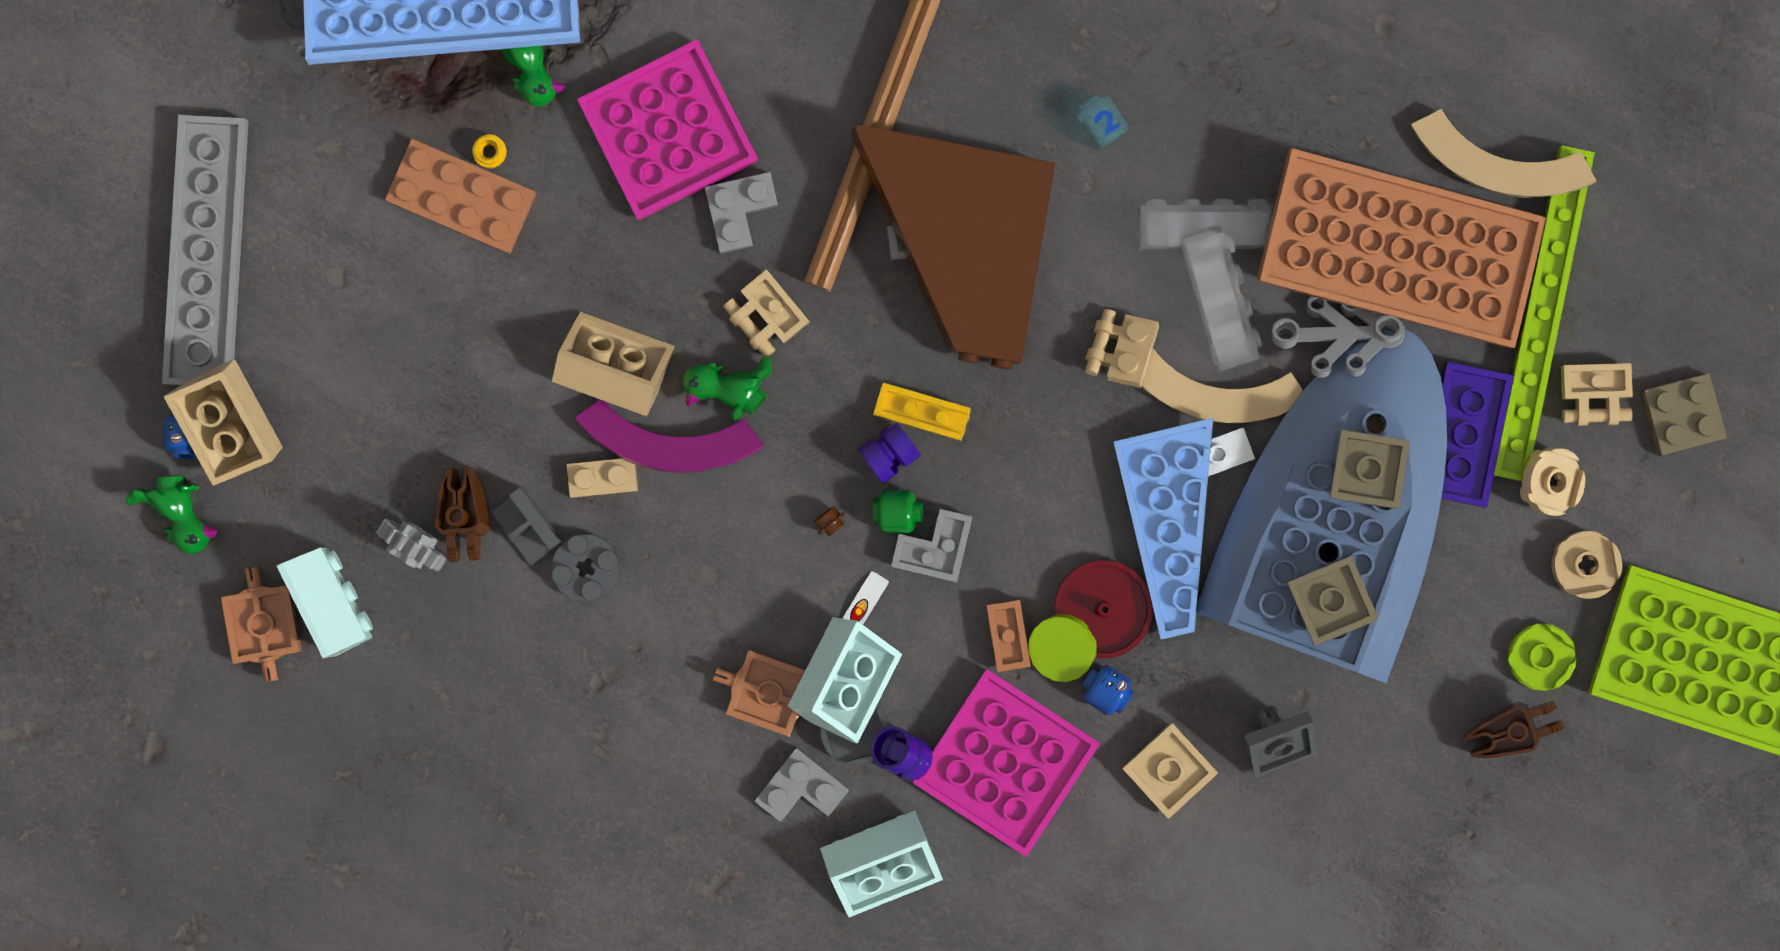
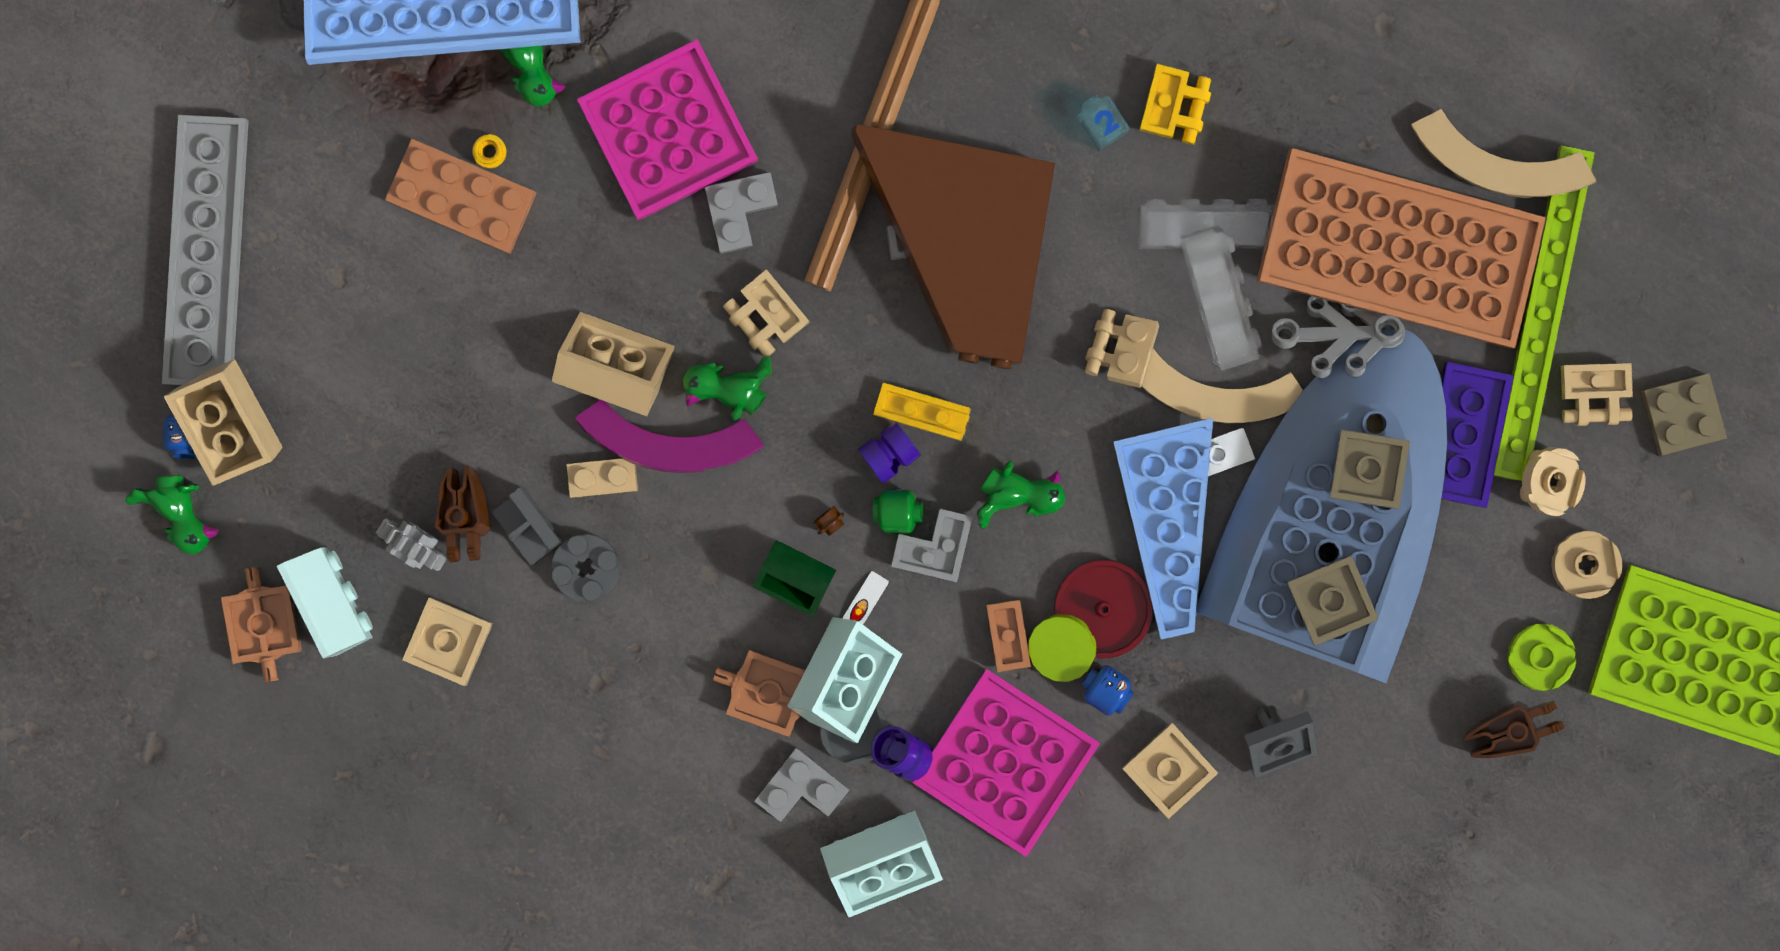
(447, 641): none -> tan plate
(803, 574): none -> dark green brick
(1010, 490): none -> green animal
(1165, 101): none -> yellow plate

